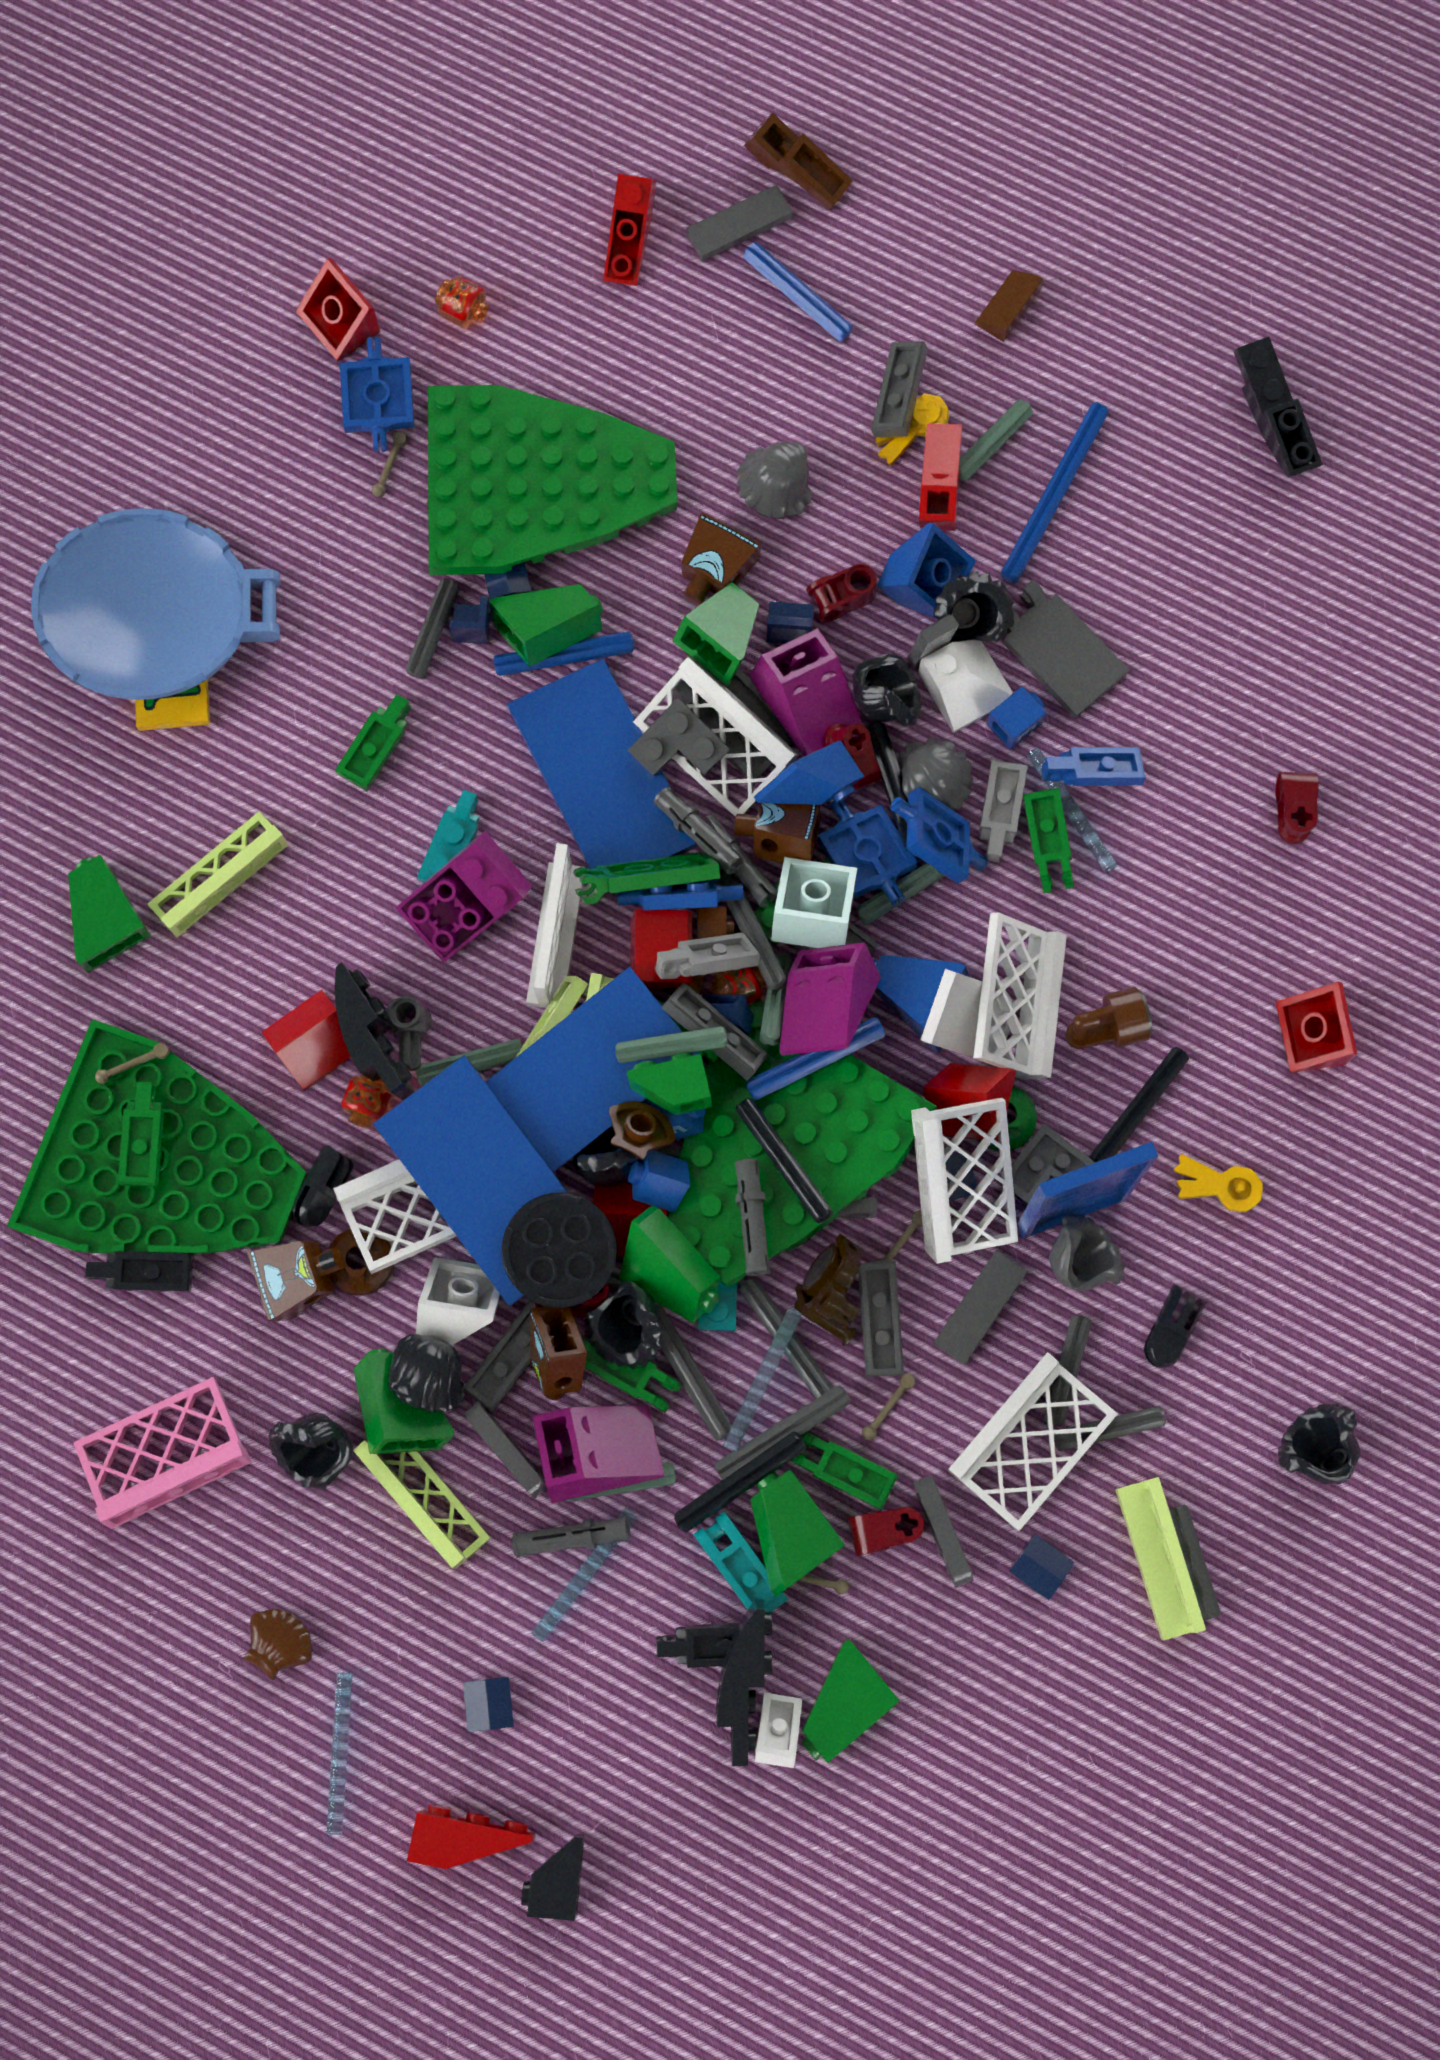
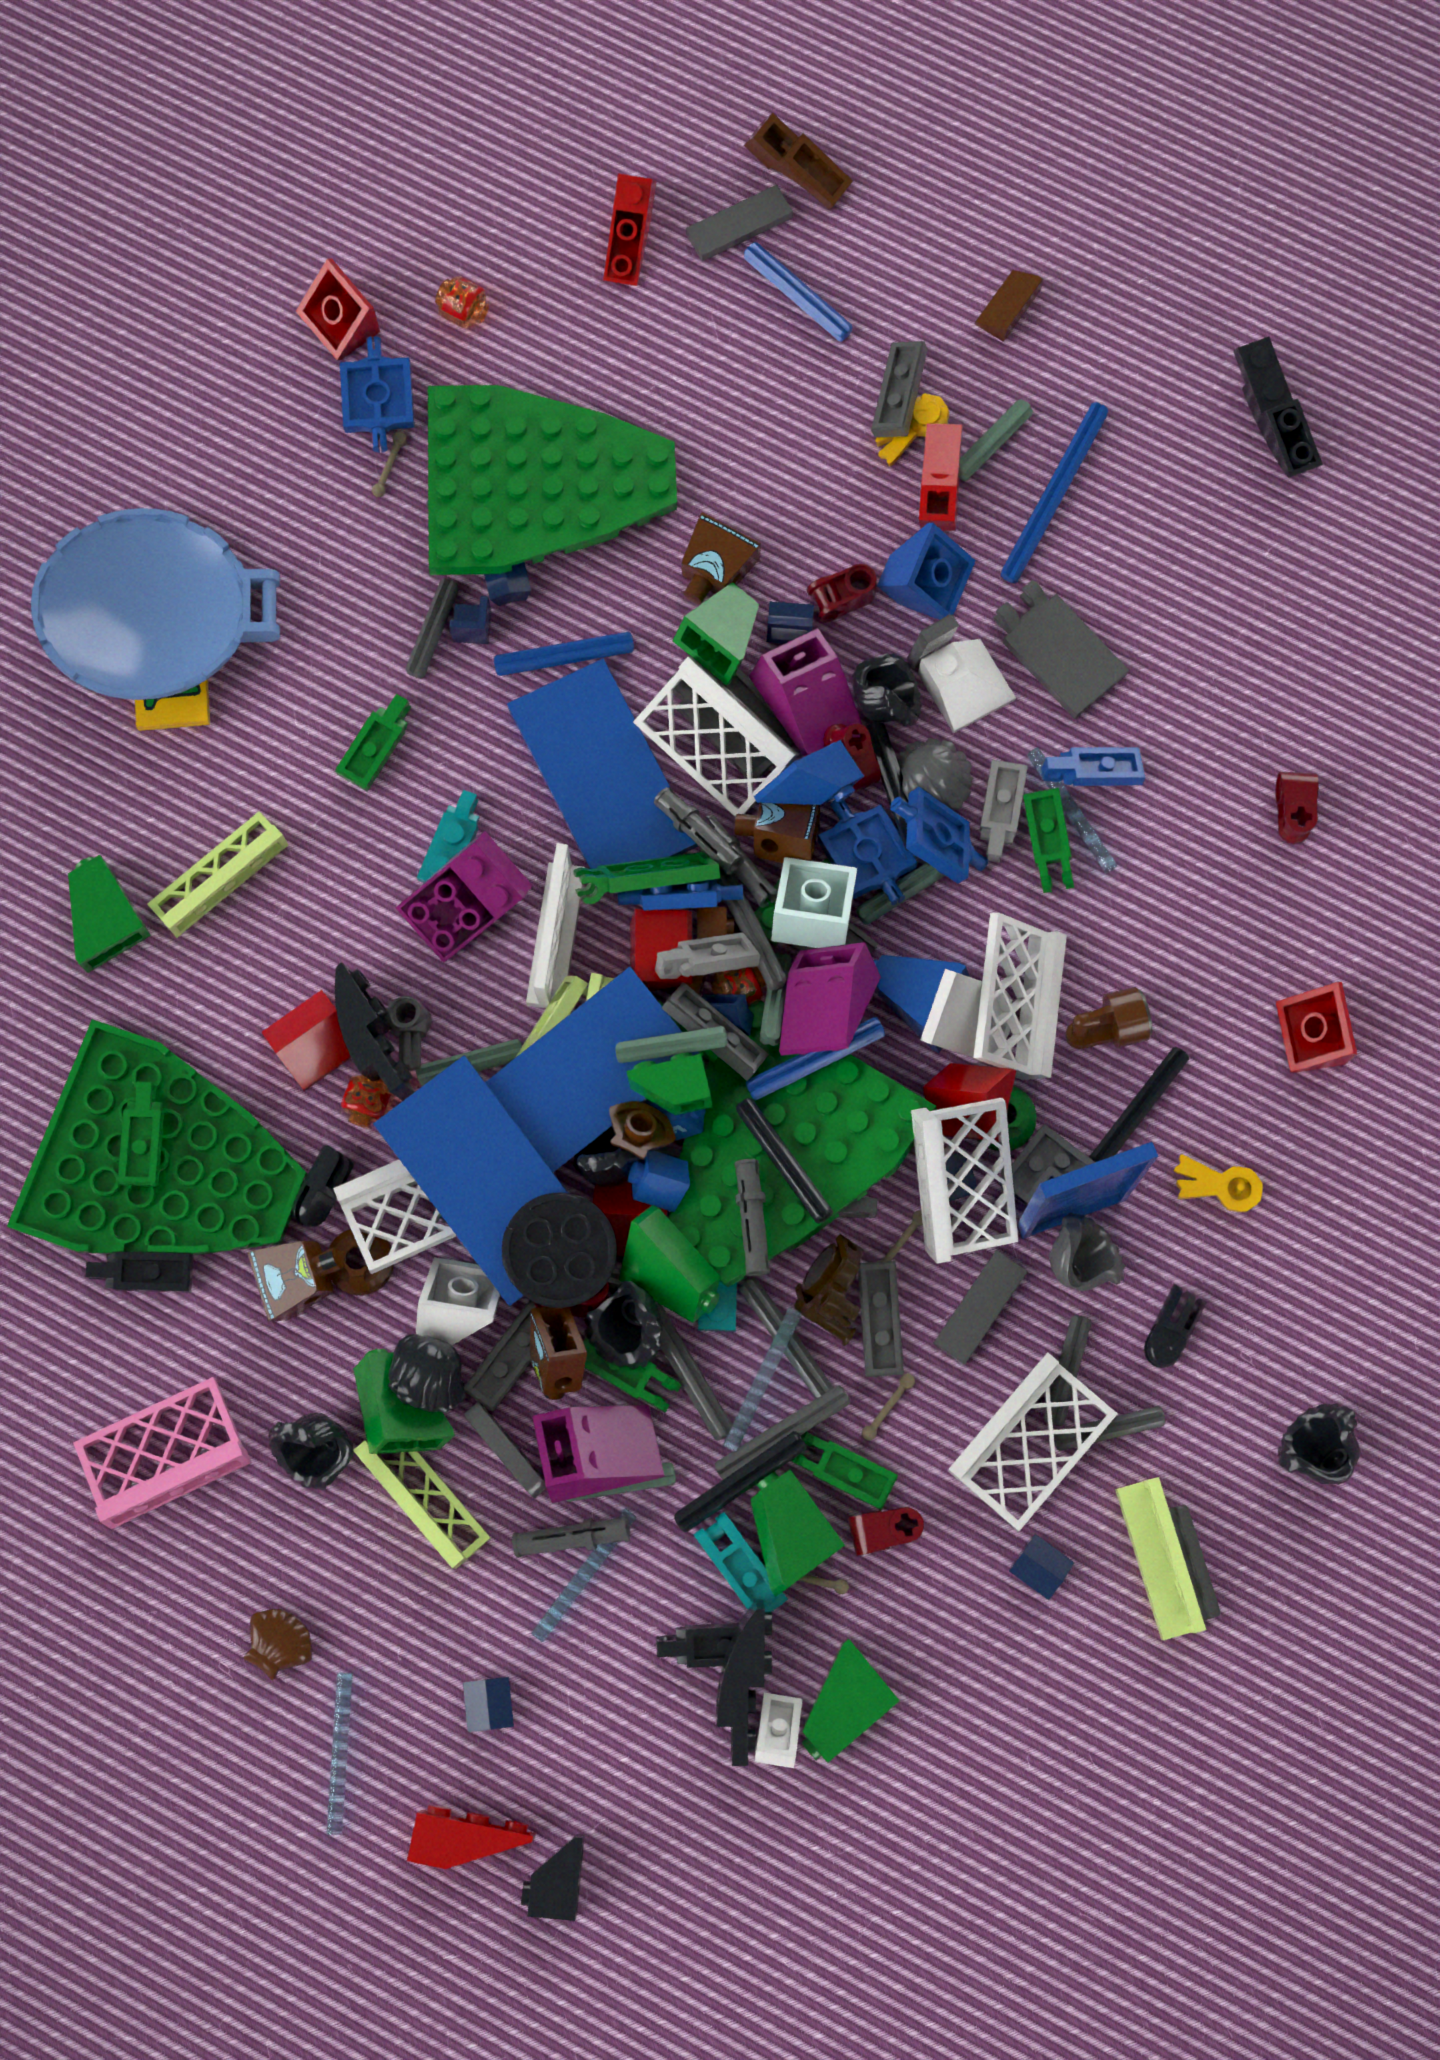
(160, 1051): dark tan hinge -> none
(546, 620): green slope -> none
(679, 731): dark grey plate -> none
(776, 480): dark grey hair -> none
(942, 1531): dark grey beam -> none
(978, 606): black hair -> none
(1016, 717): blue brick -> none

